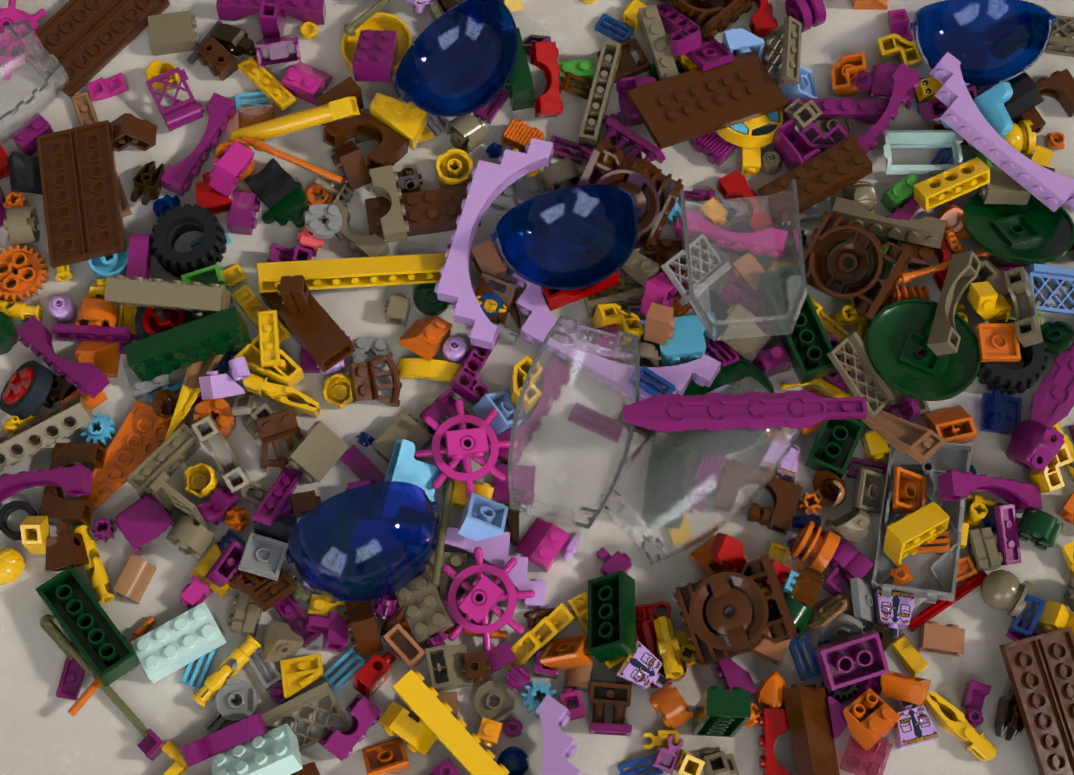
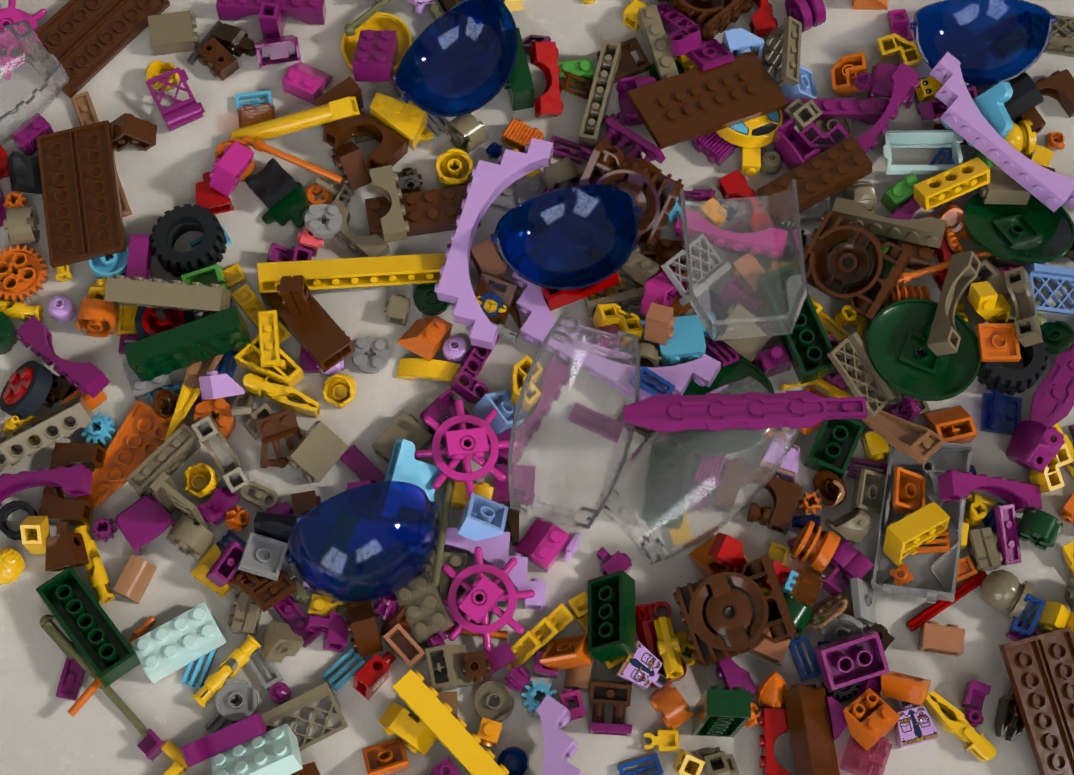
(92, 333): magenta tile -> none
(101, 354): orange slope -> none
(104, 89): dark pink slope -> none
(147, 183): dark brown hinge -> none
(166, 203): clear blue hair -> none
(180, 176): magenta arch -> none
(195, 593): dark pink brick -> none
(238, 369): lavender piece -> none
(243, 213): magenta brick -> none
(267, 83): yellow tile -> none
(277, 496): magenta tile -> none
(300, 672): yellow wing -> none
(308, 30): yellow tile -> none
(364, 383): reddish brown plate -> none
(364, 715): magenta arch -> none
(365, 439): clear blue plate -> none
(489, 119): magenta tile -> none
(507, 728): magenta plate -> none
(532, 615): reddish brown bar -> none
(611, 31): blue tile -> none
(667, 756): magenta plate -> none
(893, 612): torso -> none
(908, 655): yellow tile -> none

